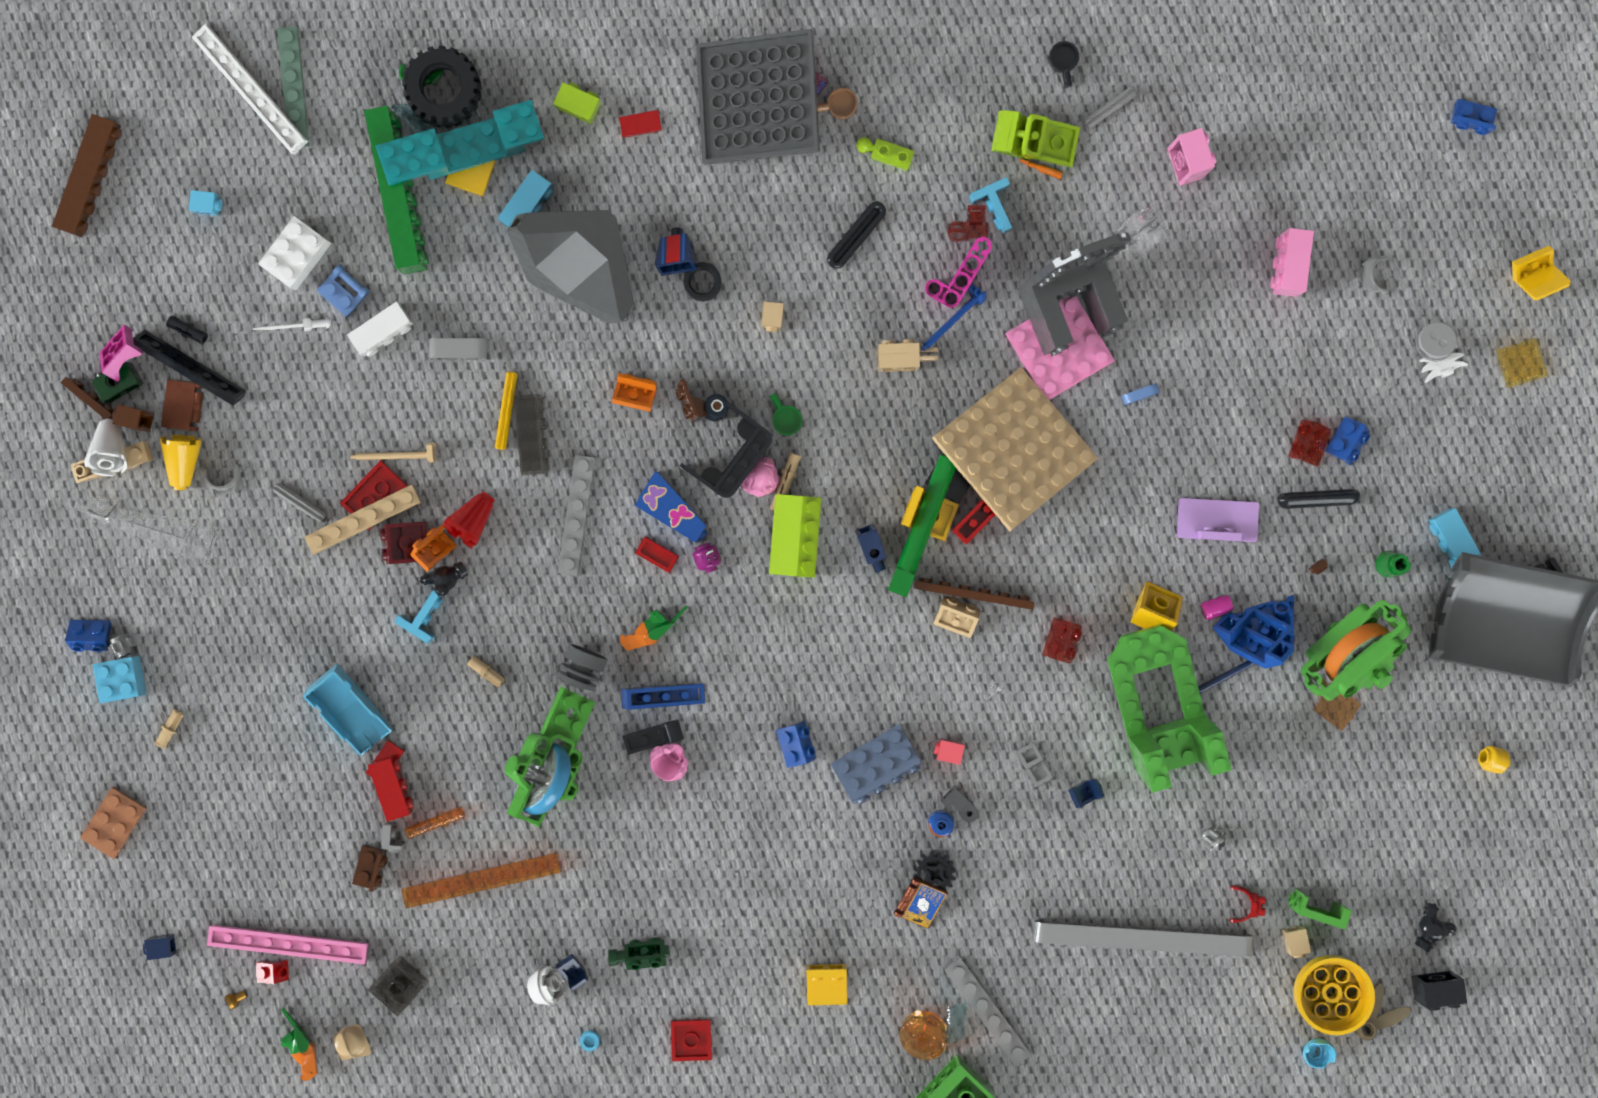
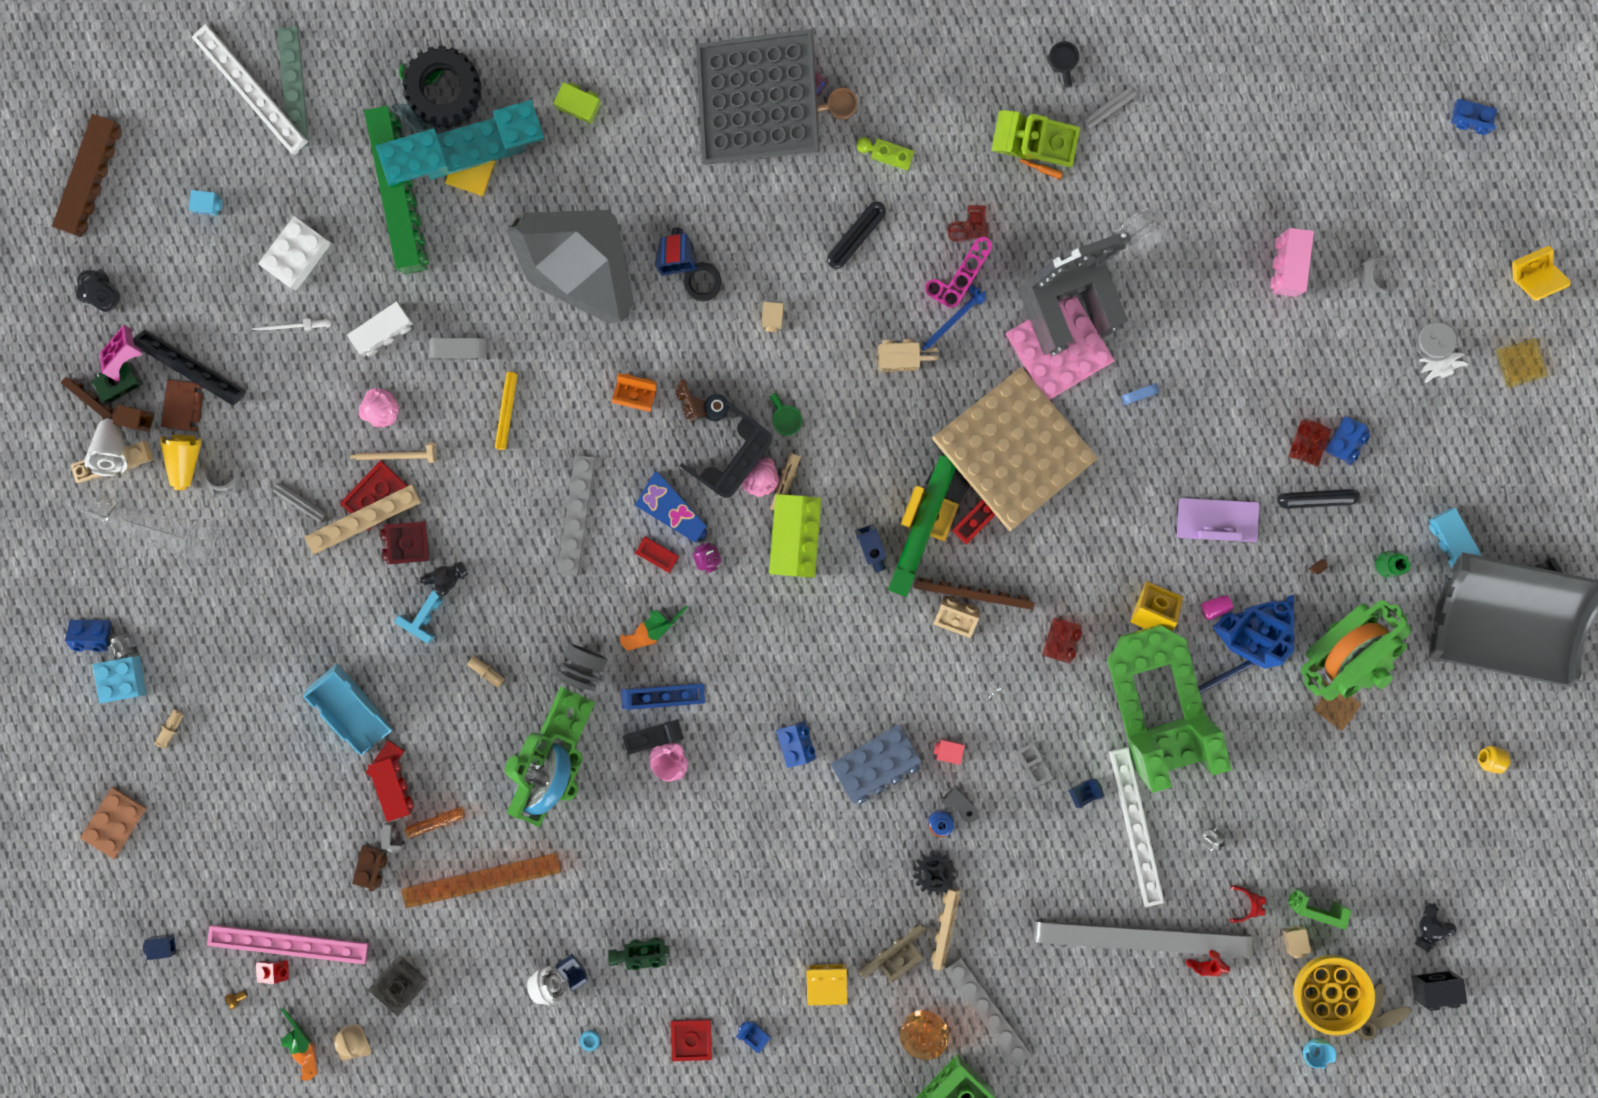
(96, 290): none -> black head
(187, 329): black pin -> none
(338, 295): medium blue plate -> none
(379, 408): none -> bright pink hair
(432, 548): orange bracket -> none
(470, 519): red cone -> none
(527, 198): medium azure brick -> none
(531, 434): clear smoke brick -> none
(640, 123): red tile -> none
(753, 1035): none -> blue bracket
(898, 958): none -> dark tan bracket
(920, 903): piece -> none
(943, 936): none -> tan plate
(956, 1022): clear light blue piece -> none
(993, 203): medium azure bracket -> none
(1136, 827): none -> white tile
(1191, 156): bright pink brick -> none
(1209, 968): none -> red helmet

